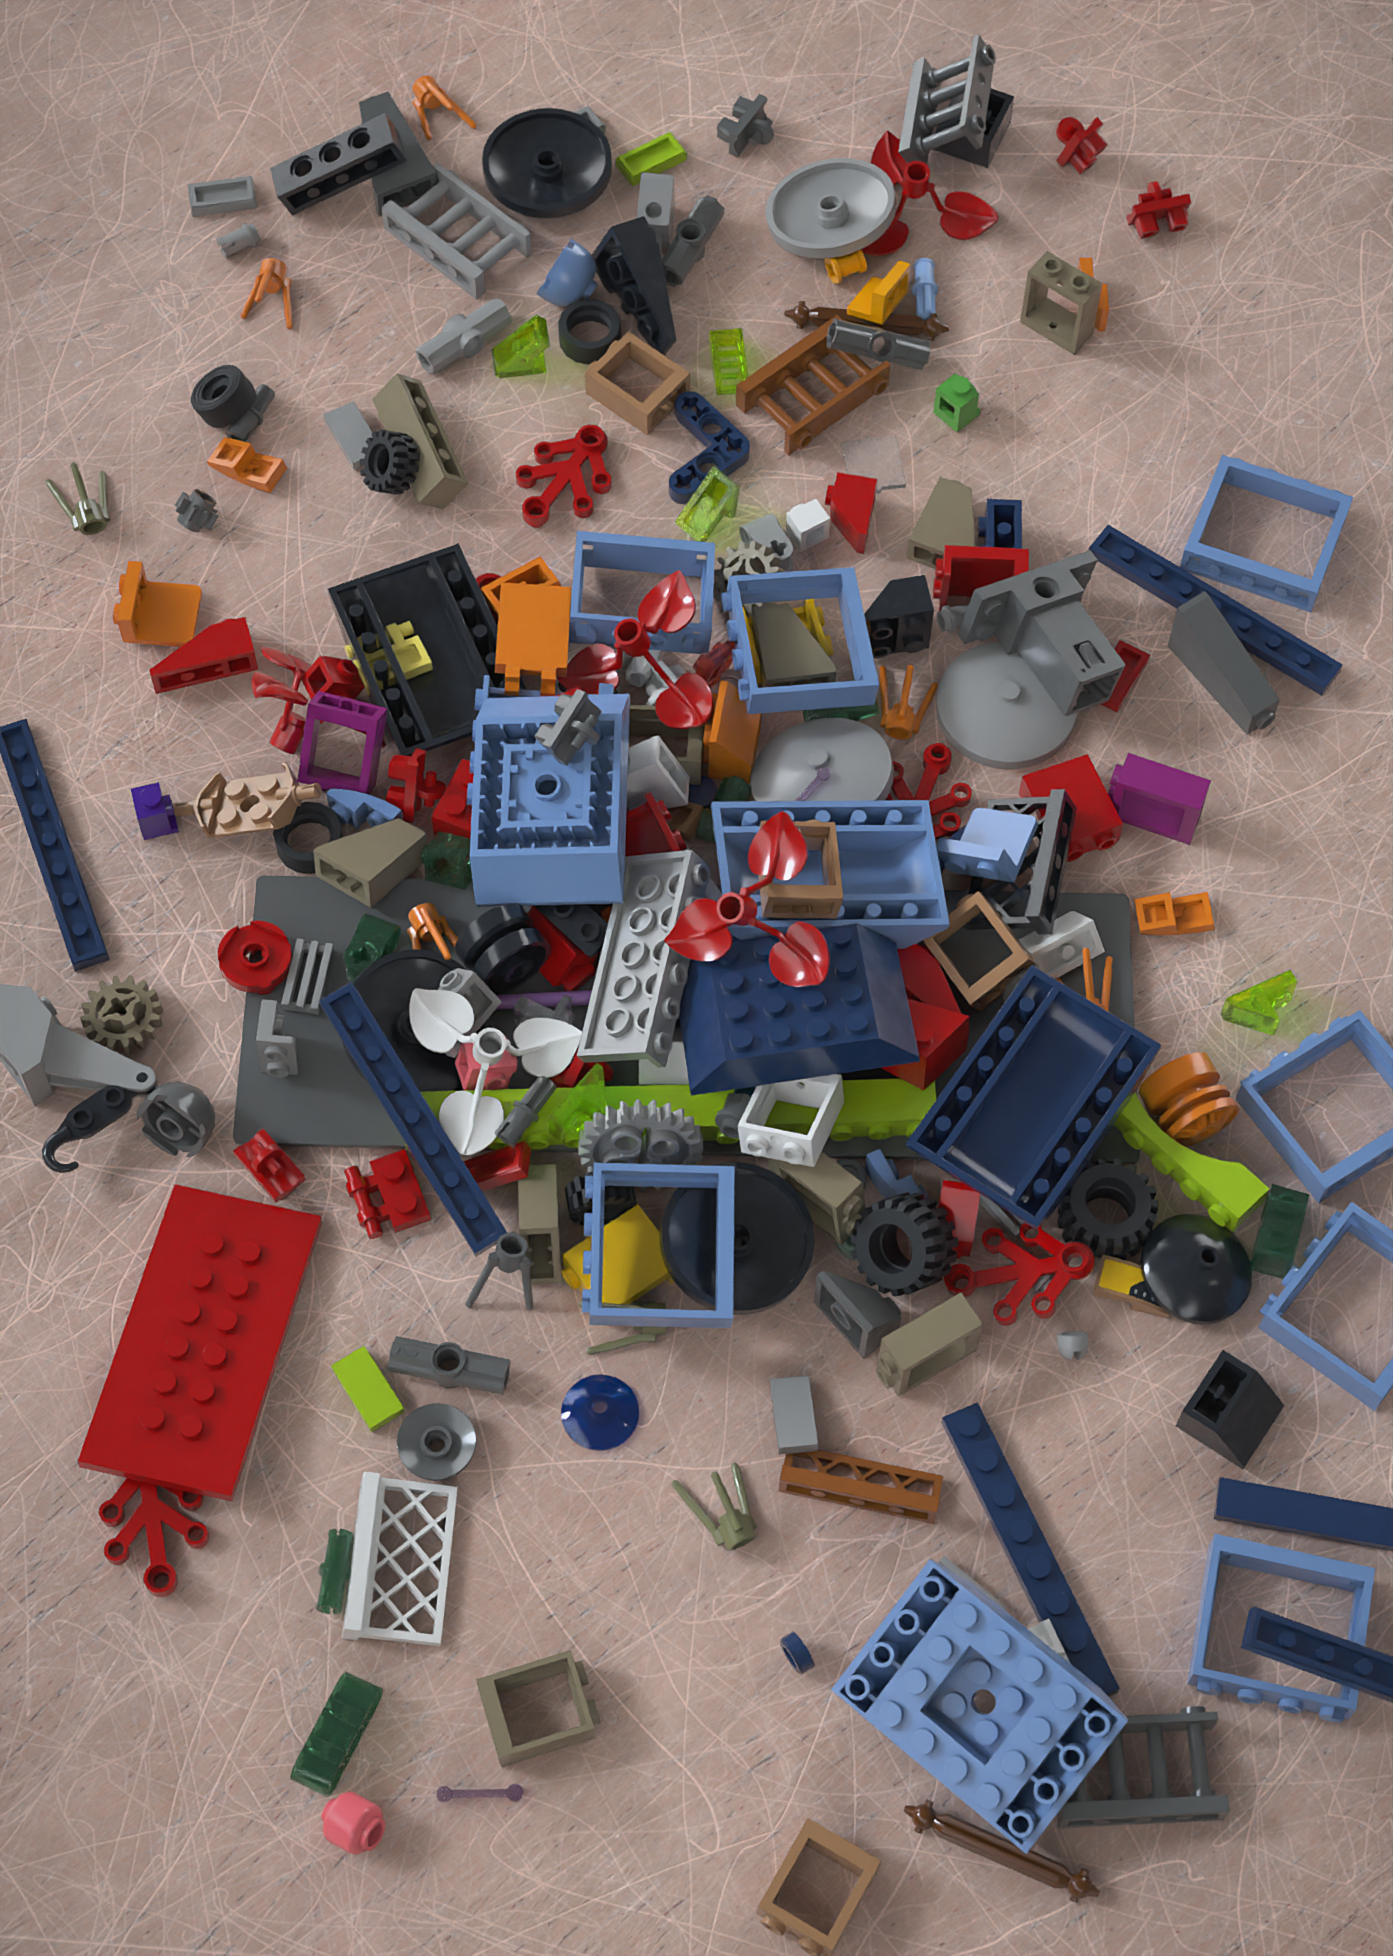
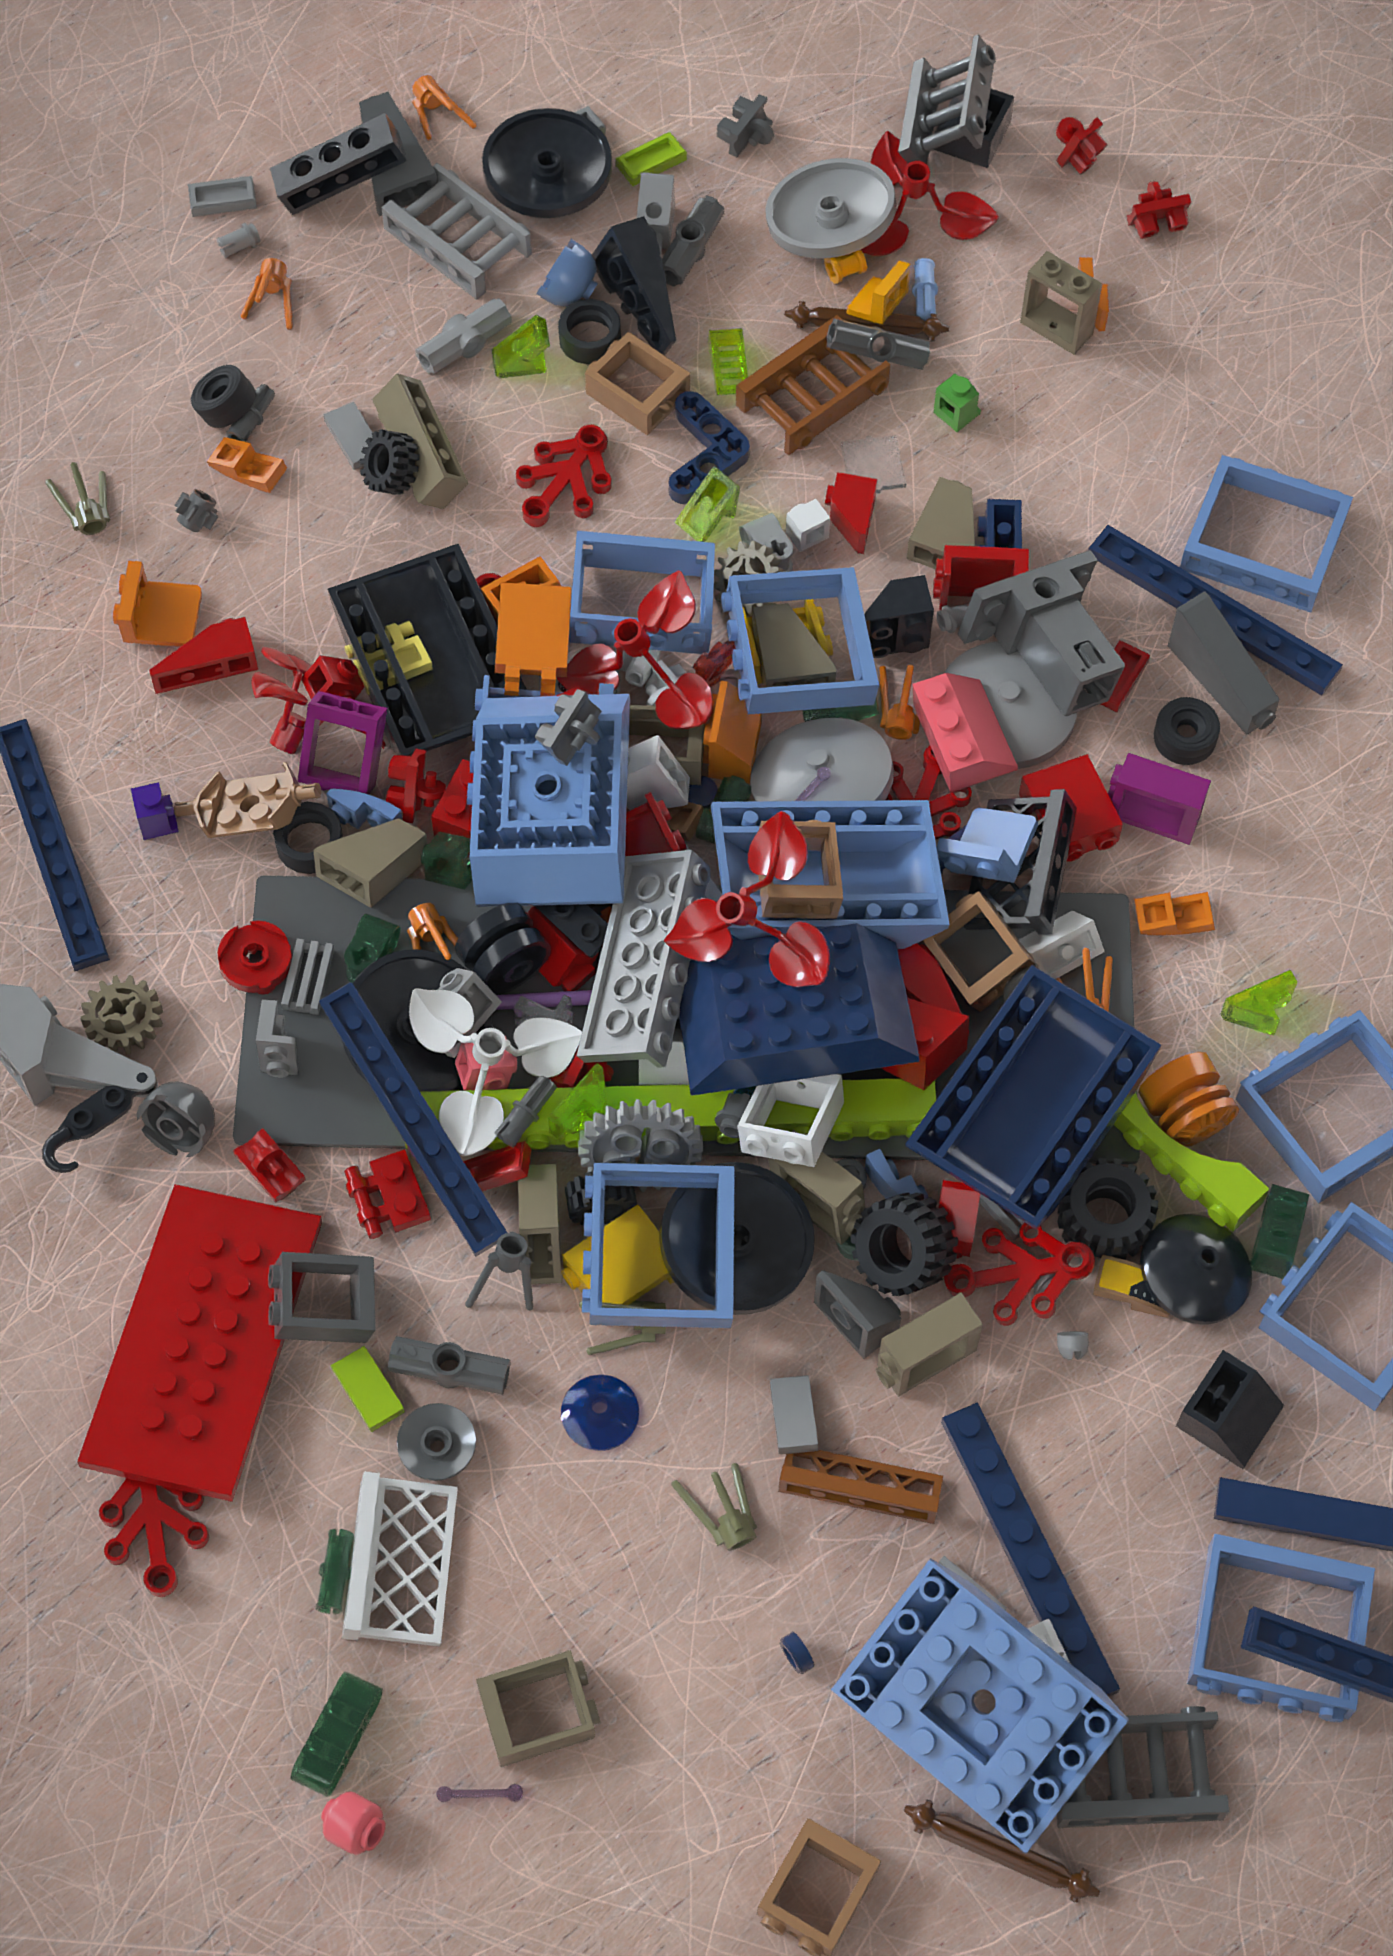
(362, 1298): none -> dark grey window
(962, 730): none -> coral slope
(1186, 749): none -> black tyre

